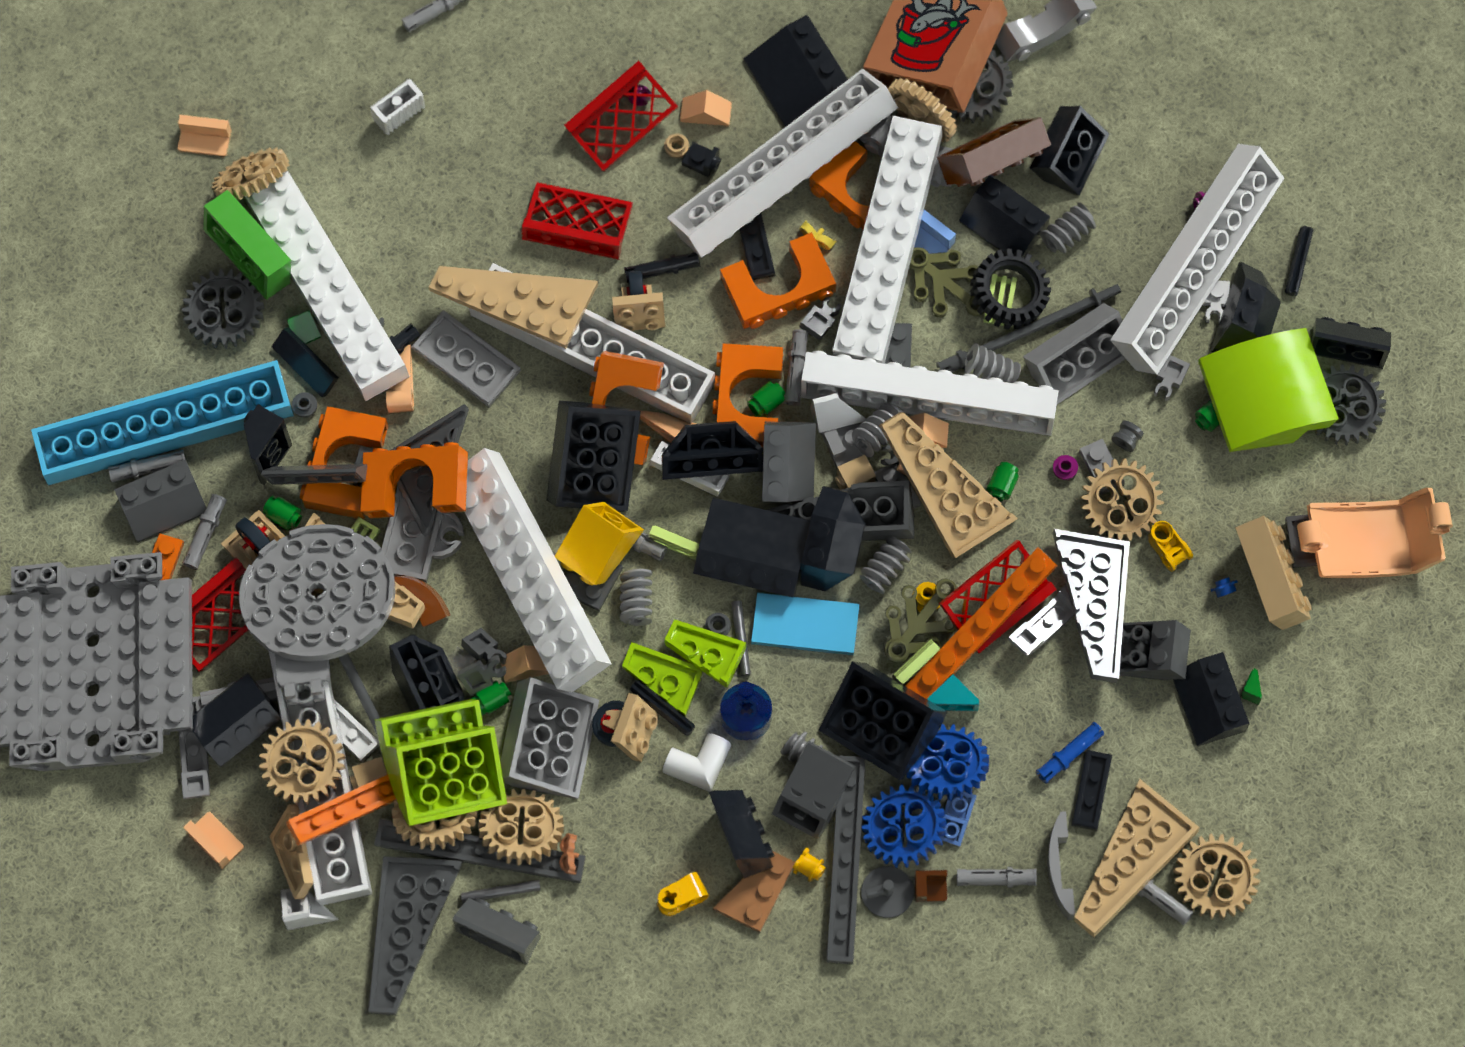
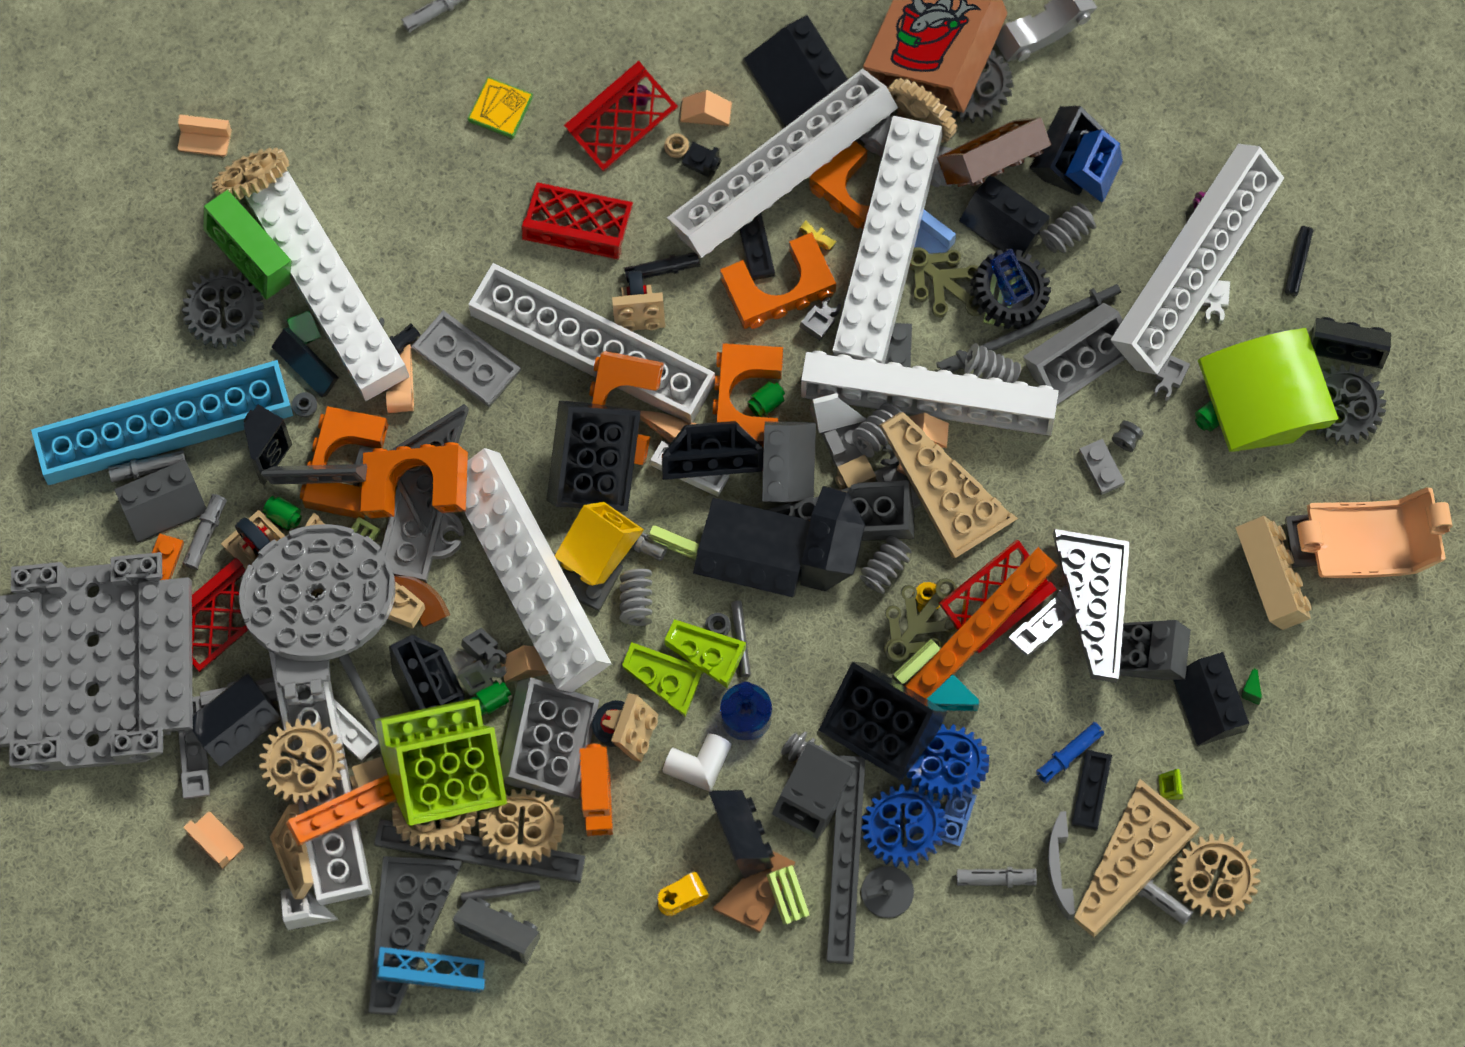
(397, 106): white brick -> none
(431, 978): none -> dark azure fence
(500, 108): none -> yellow tile
(532, 303): tan wing -> none
(567, 859): nougat piece -> none
(596, 790): none -> orange arch
(663, 708): black axle -> none
(796, 366): light grey pin -> none
(803, 911): none -> yellowish green tile
(805, 624): medium azure tile -> none
(809, 866): yellow brick -> none
(931, 886): reddish brown panel -> none
(1003, 481): green brick -> none
(1022, 282): none -> clear blue slope
(1065, 474): magenta plate -> none
(1096, 163): none -> blue slope
(1142, 489): tan gear -> none
(1170, 550): yellow piece -> none
(1171, 785): none -> lime slope
(1224, 587): blue plate -> none
(1248, 309): black wedge -> none

